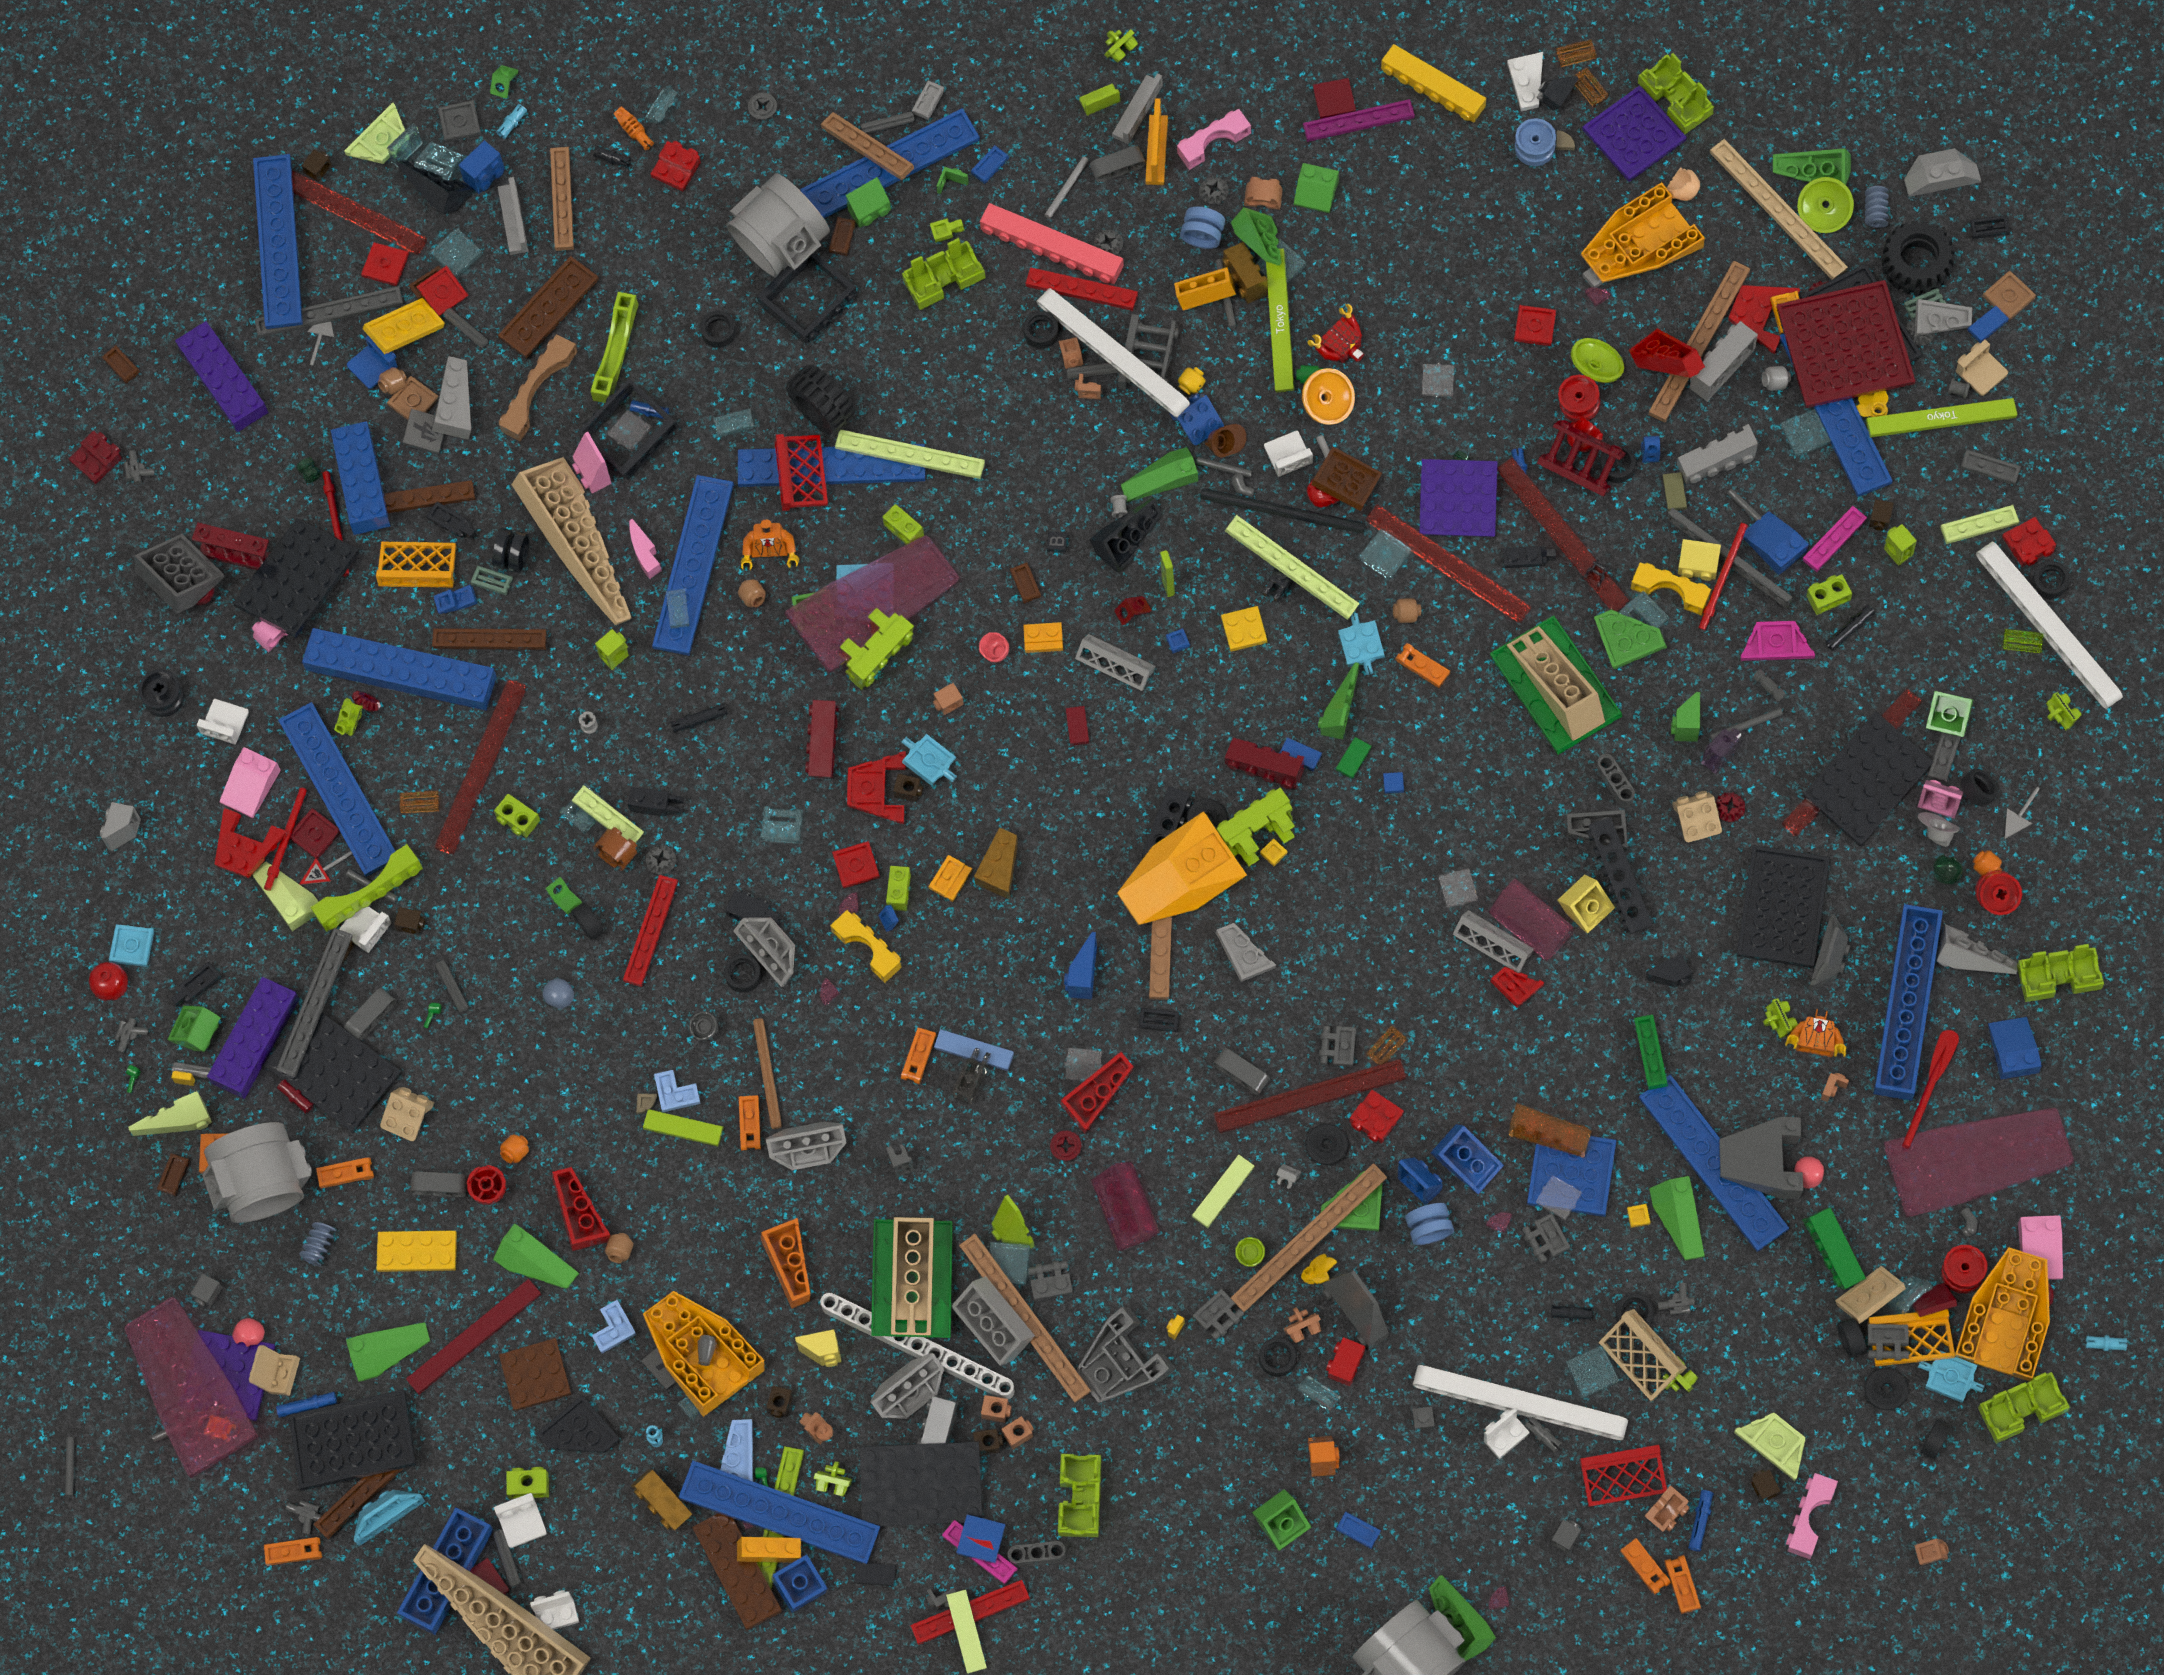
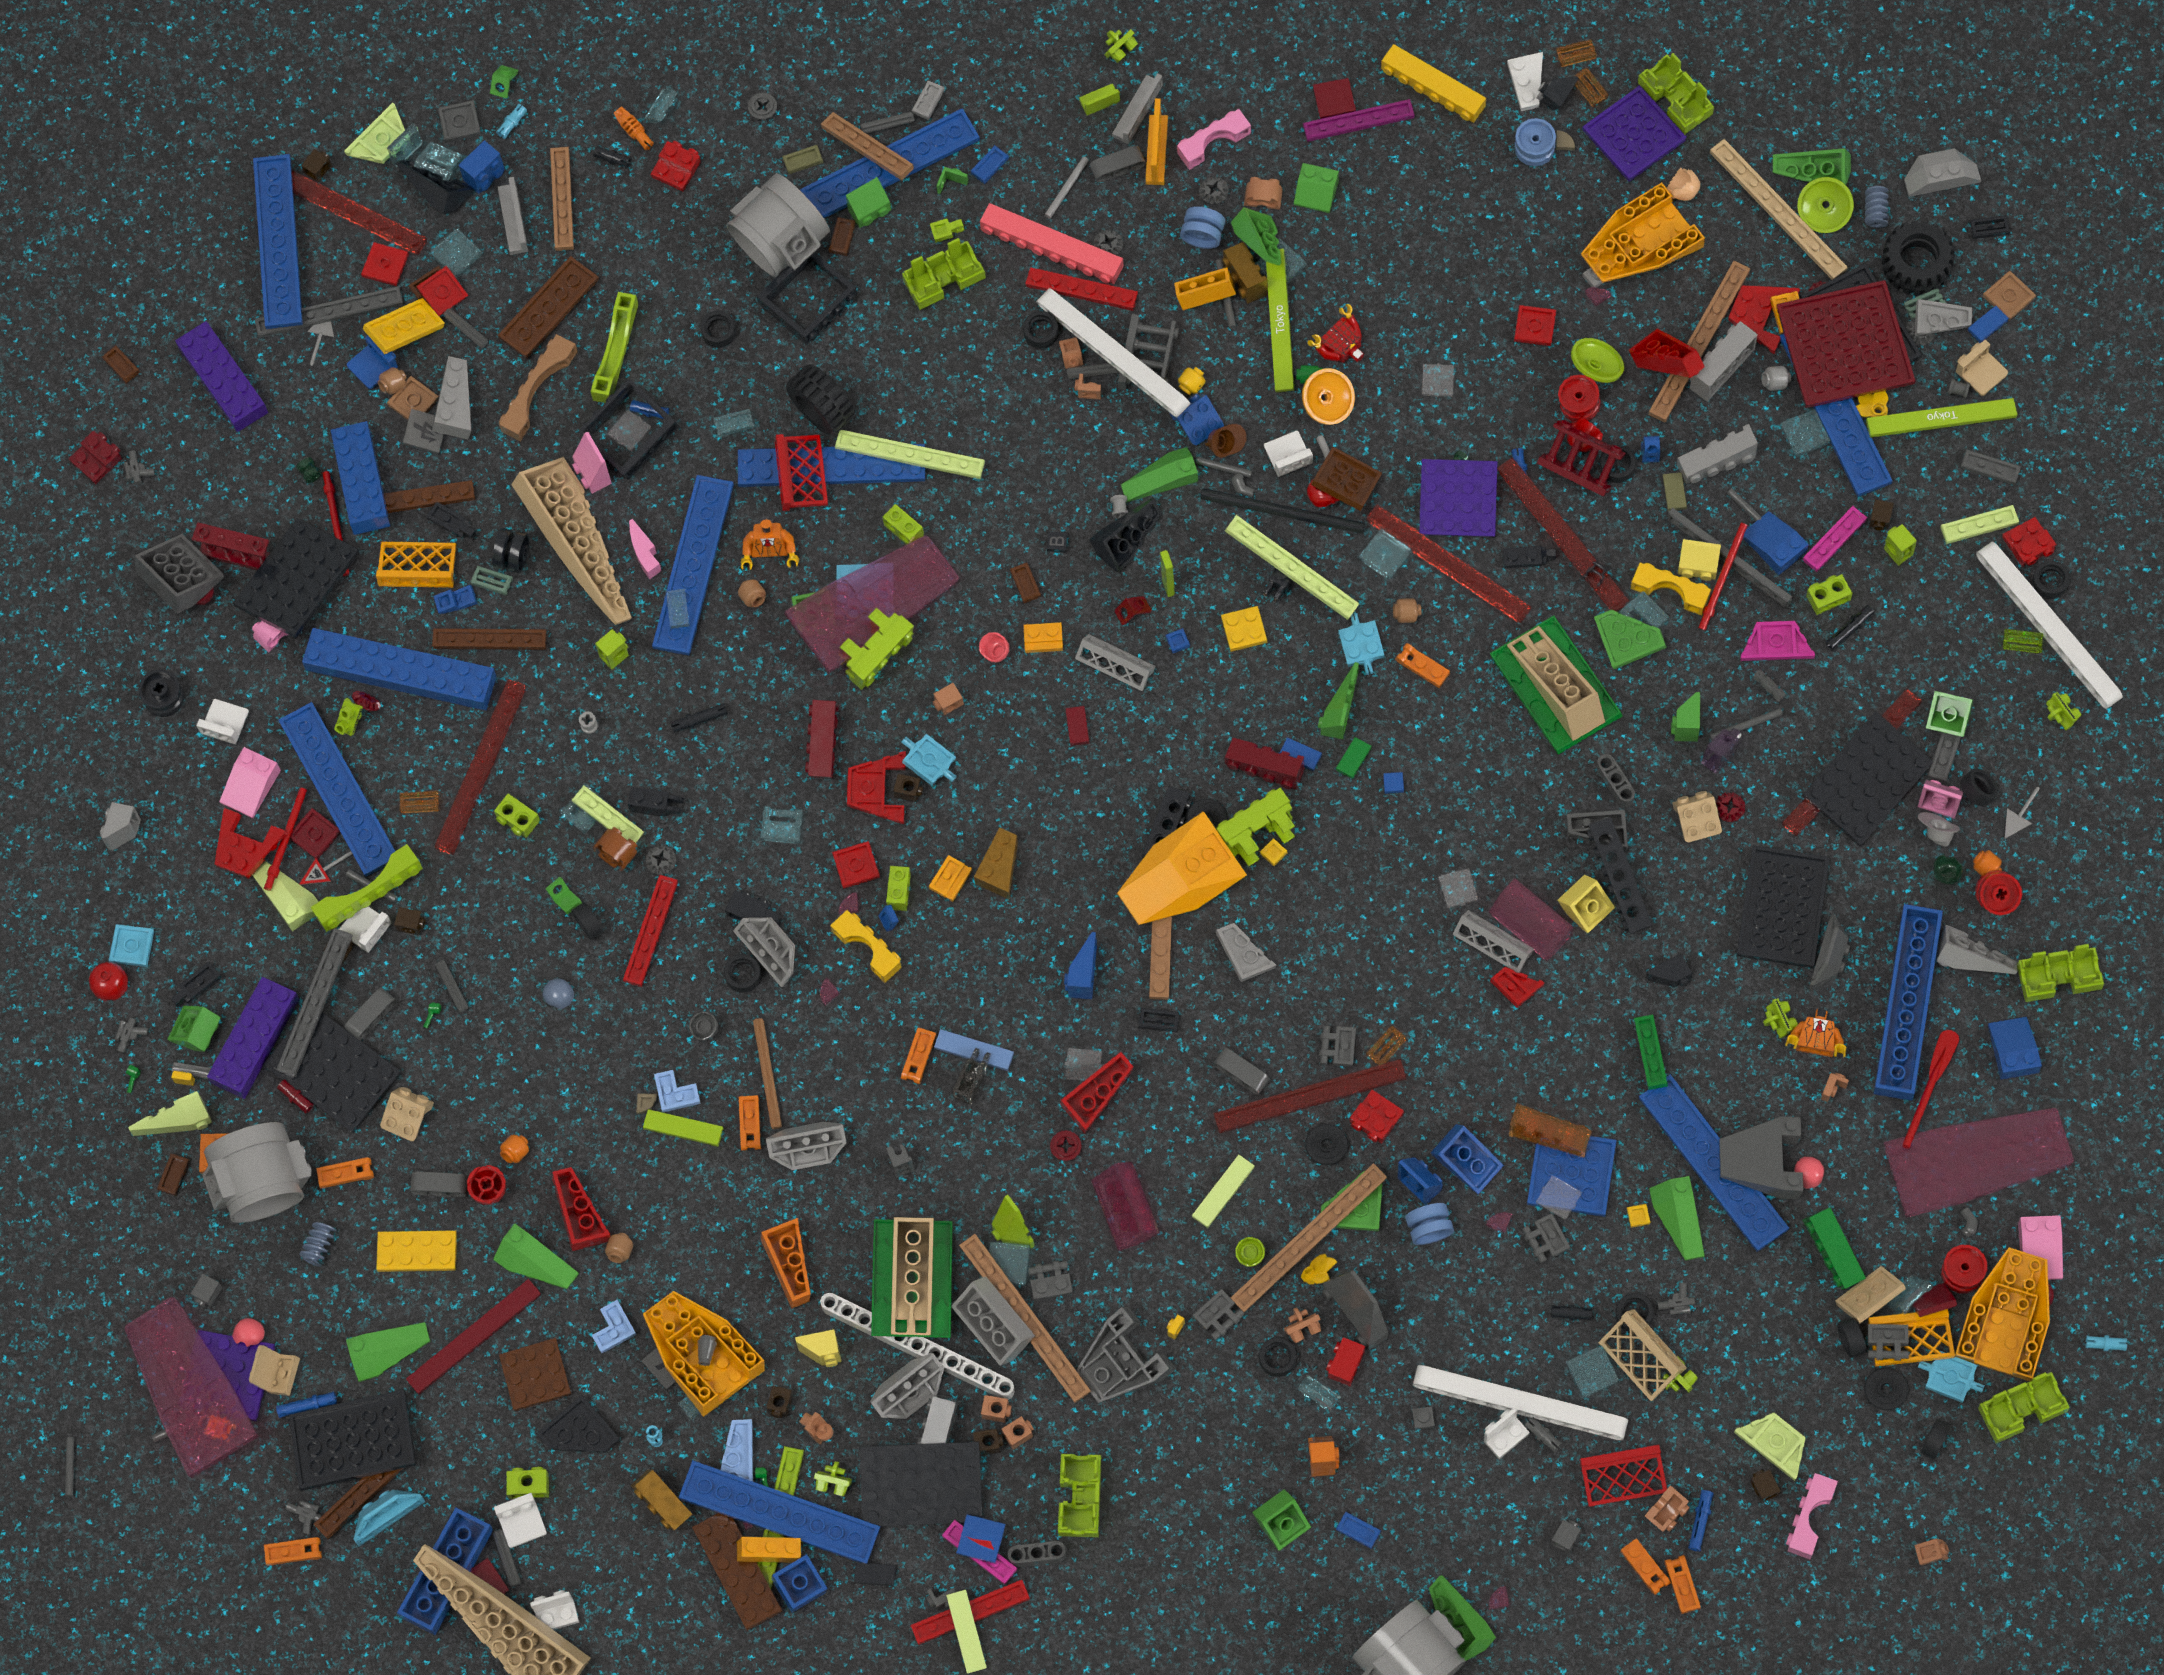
(802, 159): none -> olive tile
(1288, 1173): light grey tile -> none

